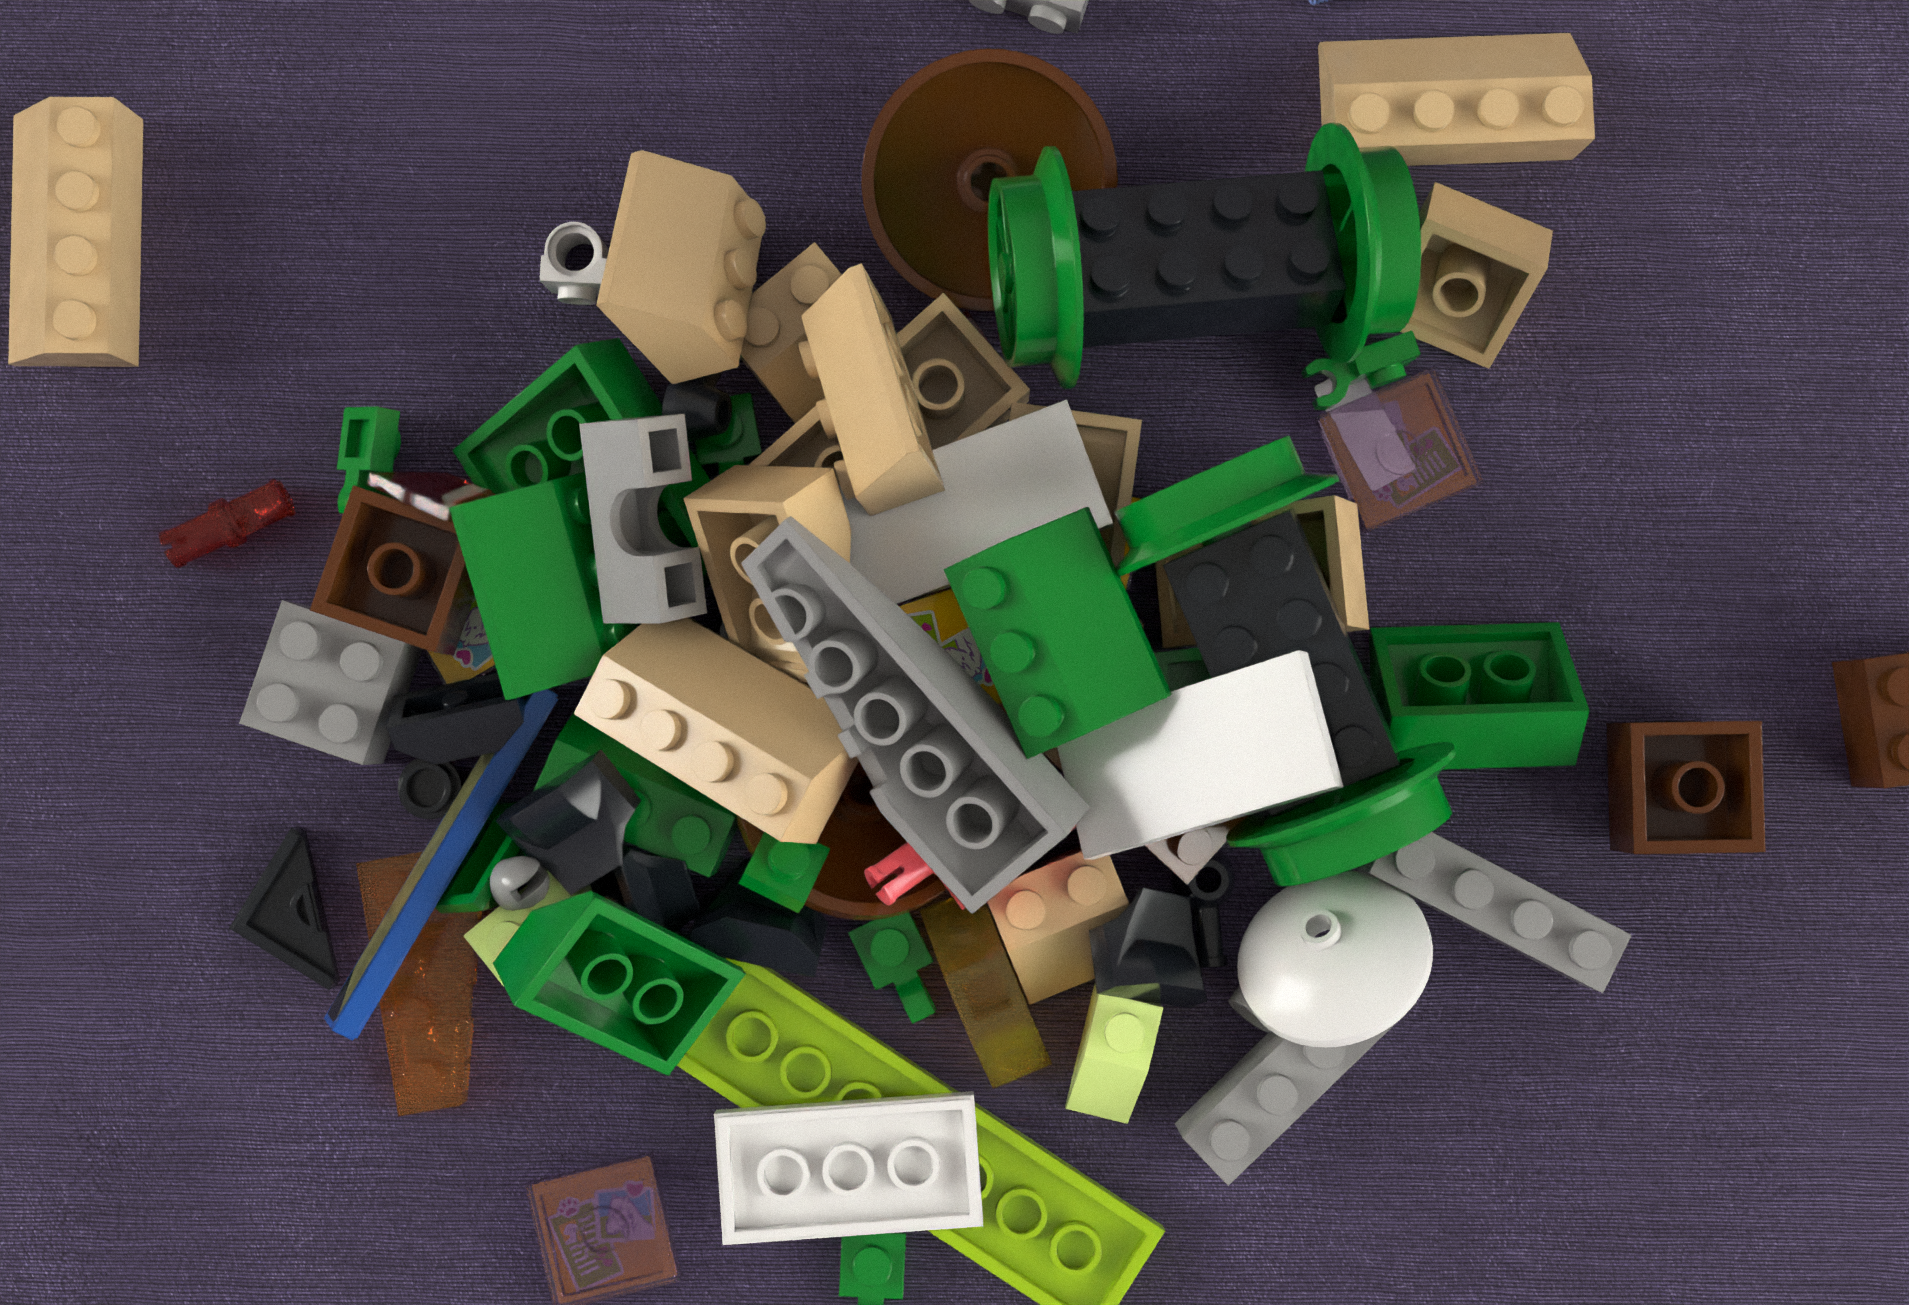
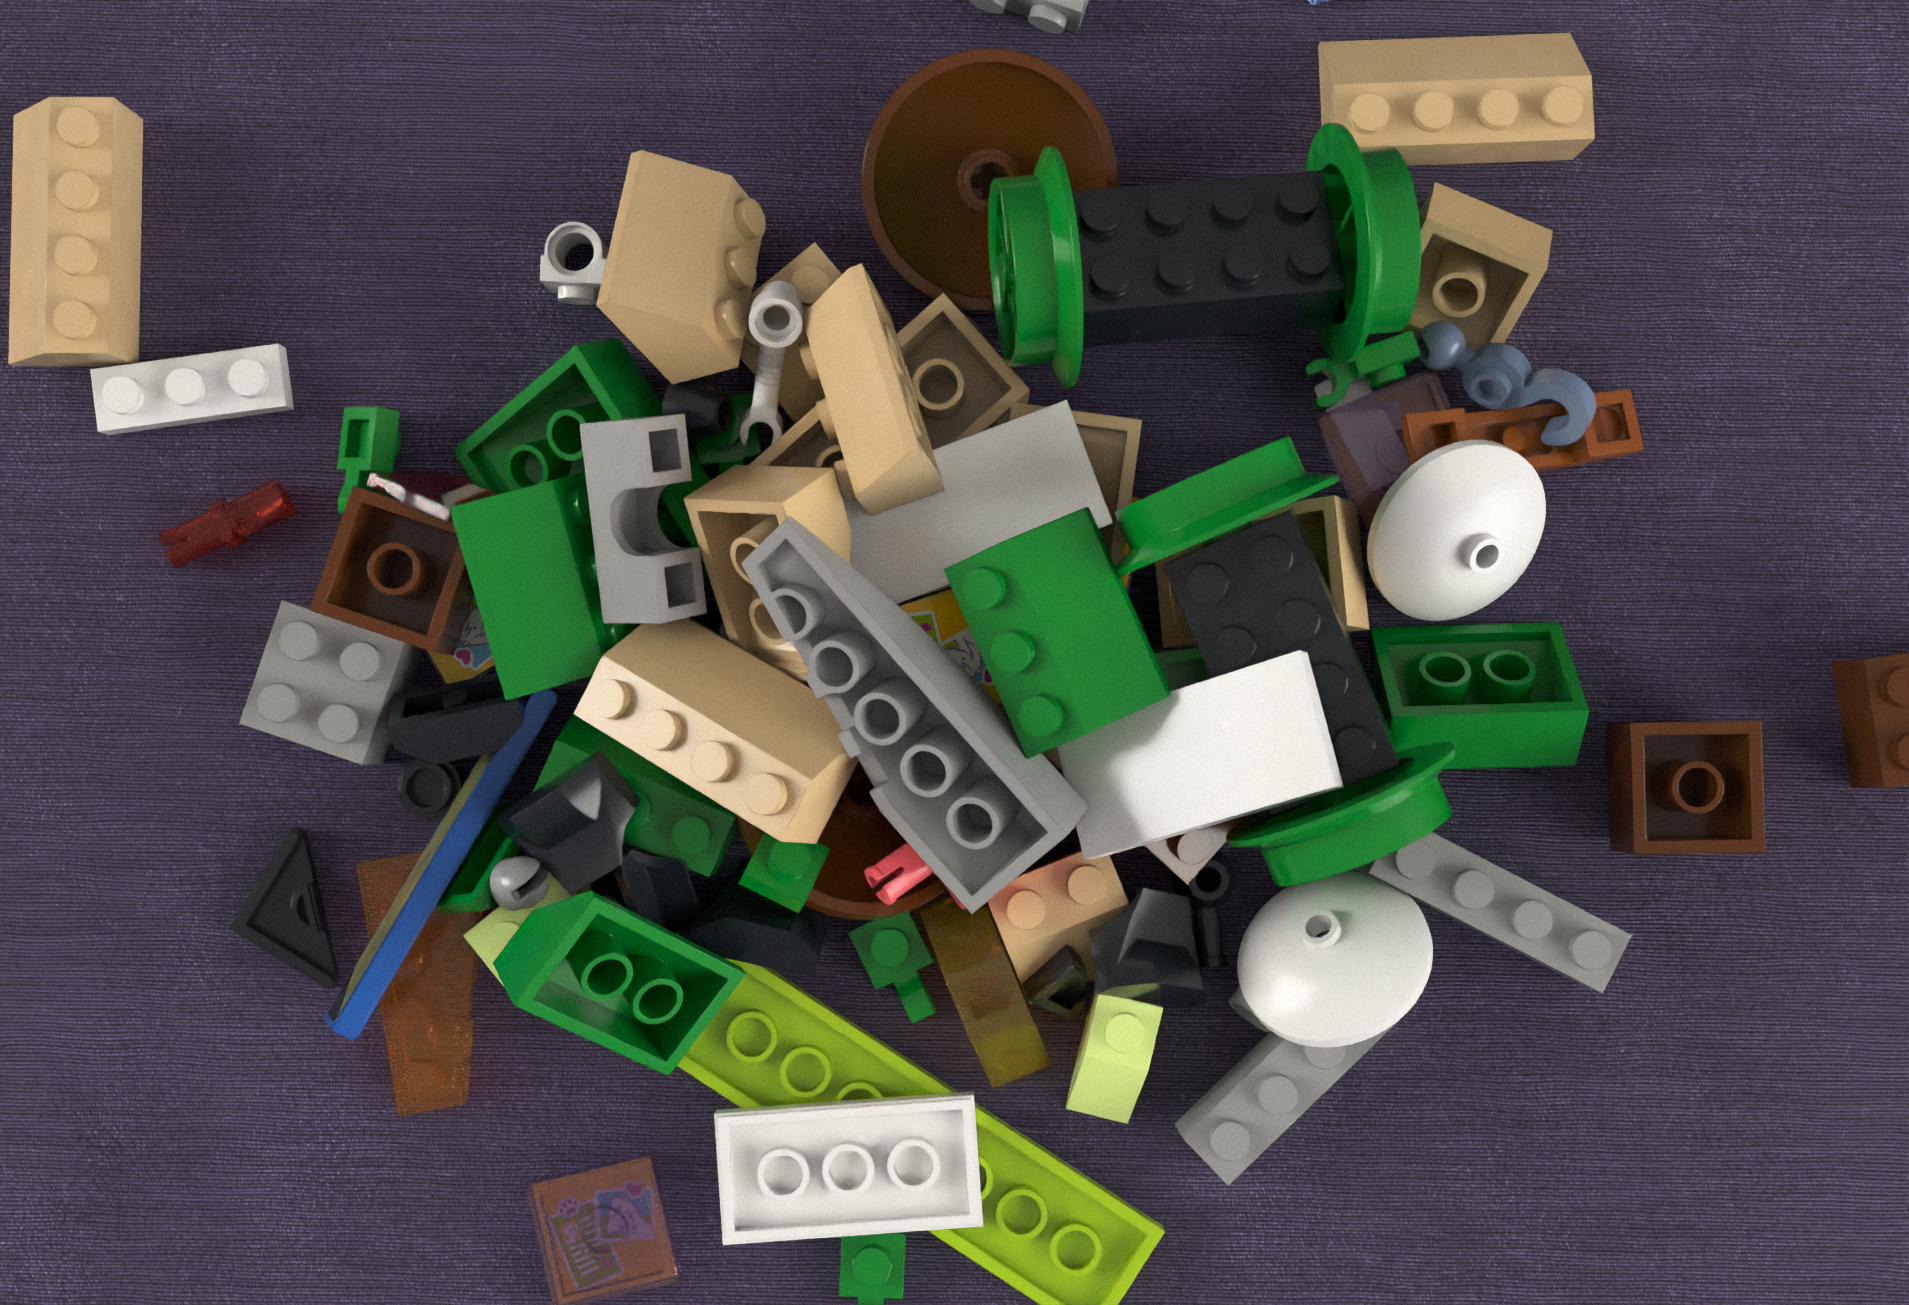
(191, 389): none -> white plate
(774, 333): none -> white brick
(1059, 984): none -> black tile
(1456, 530): none -> white dish
(1503, 379): none -> sand blue piece
(1609, 436): none -> dark orange slope

